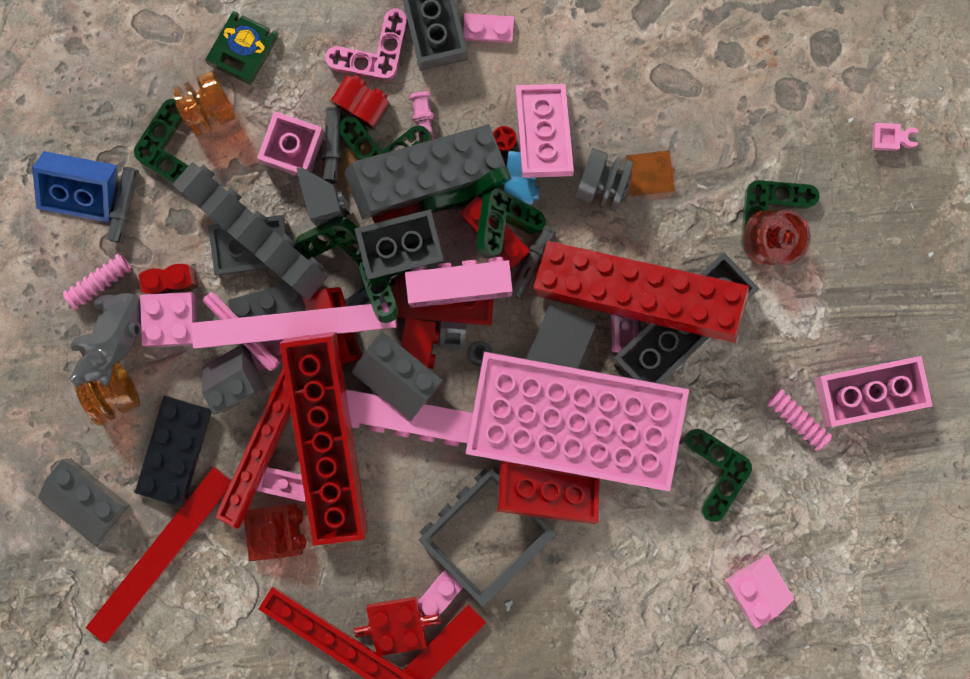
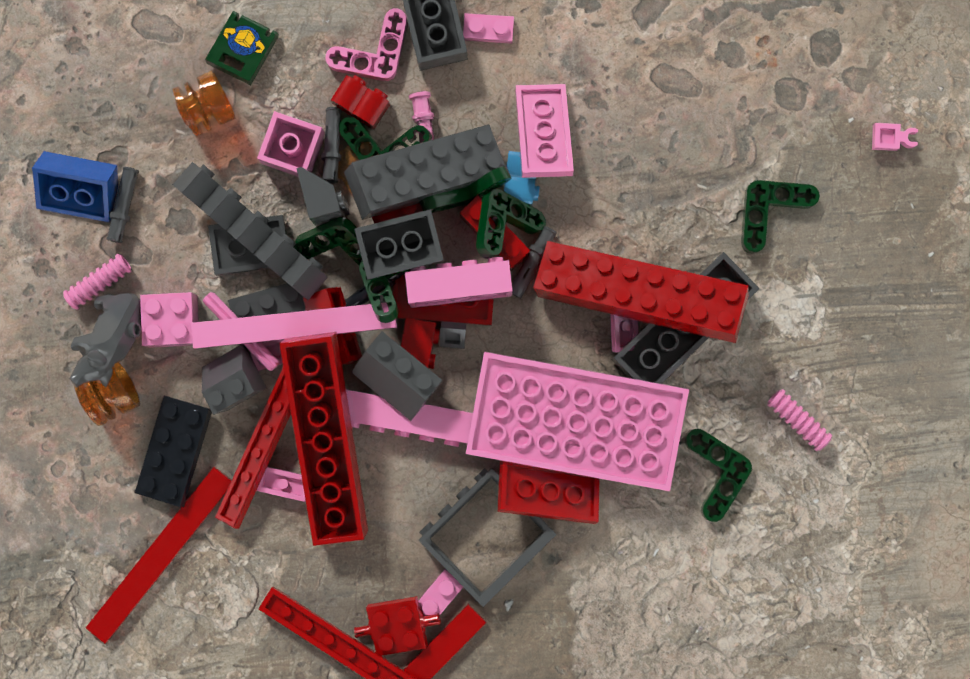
(82, 500): dark grey slope -> none
(158, 153): dark green beam -> none
(173, 278): red brick -> none
(274, 532): clear red plate -> none
(473, 347): dark grey plate -> none
(503, 134): red wheel -> none
(561, 338): dark grey brick -> none
(604, 180): dark grey wheel -> none
(651, 173): clear orange piece -> none
(759, 591): bright pink slope -> none
(777, 237): clear red wheel -> none
(873, 392): bright pink brick -> none

